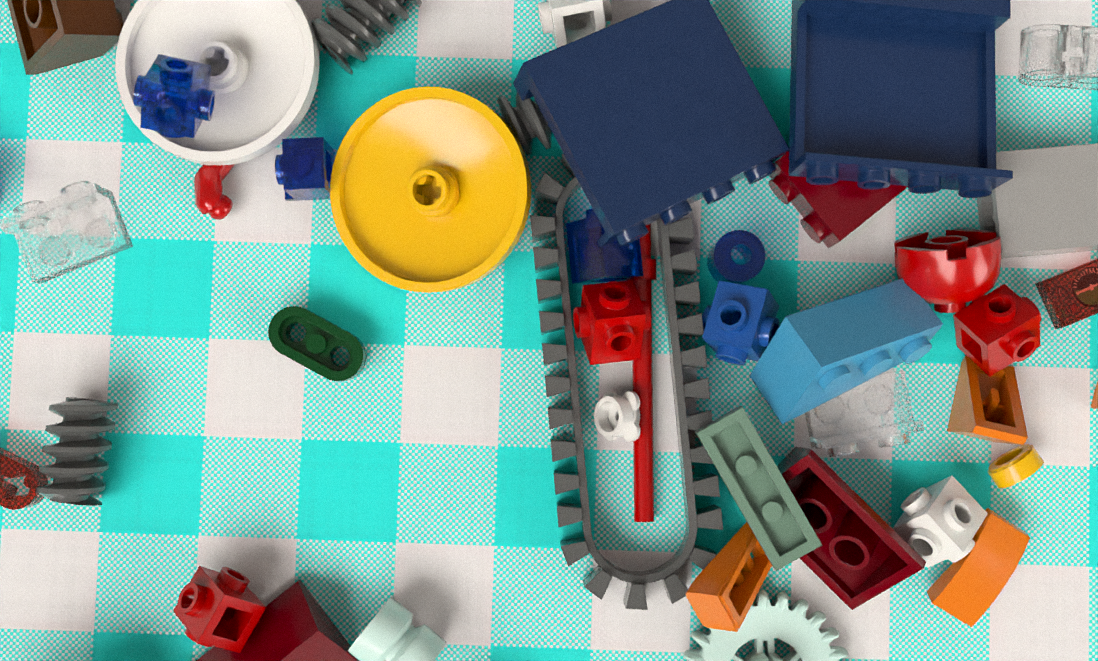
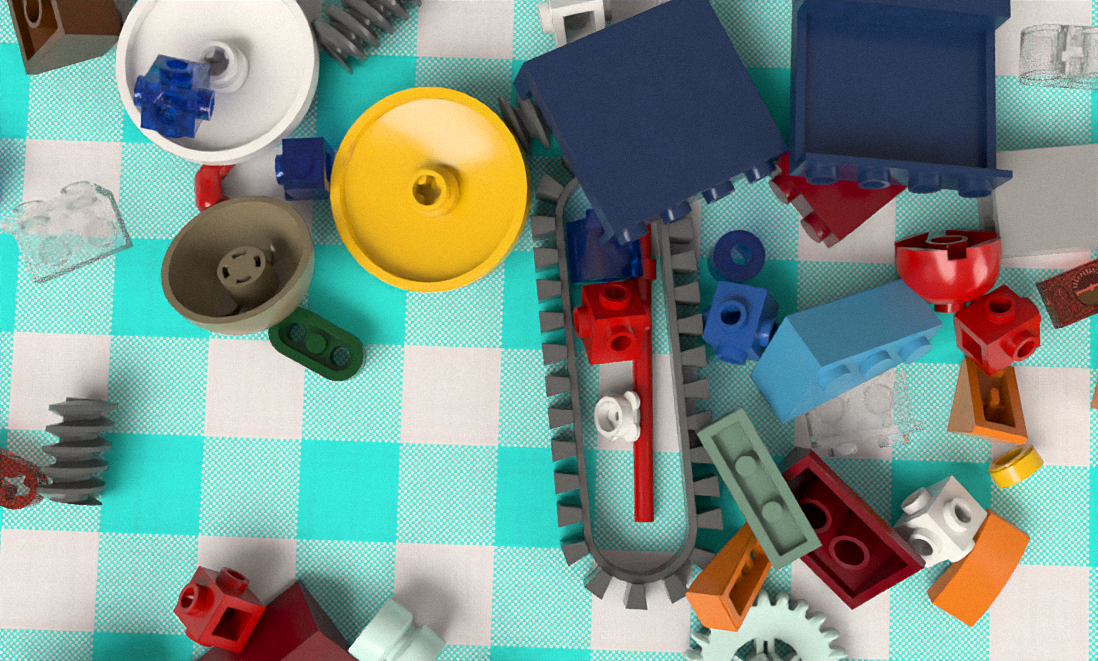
(239, 265): none -> dark tan piece

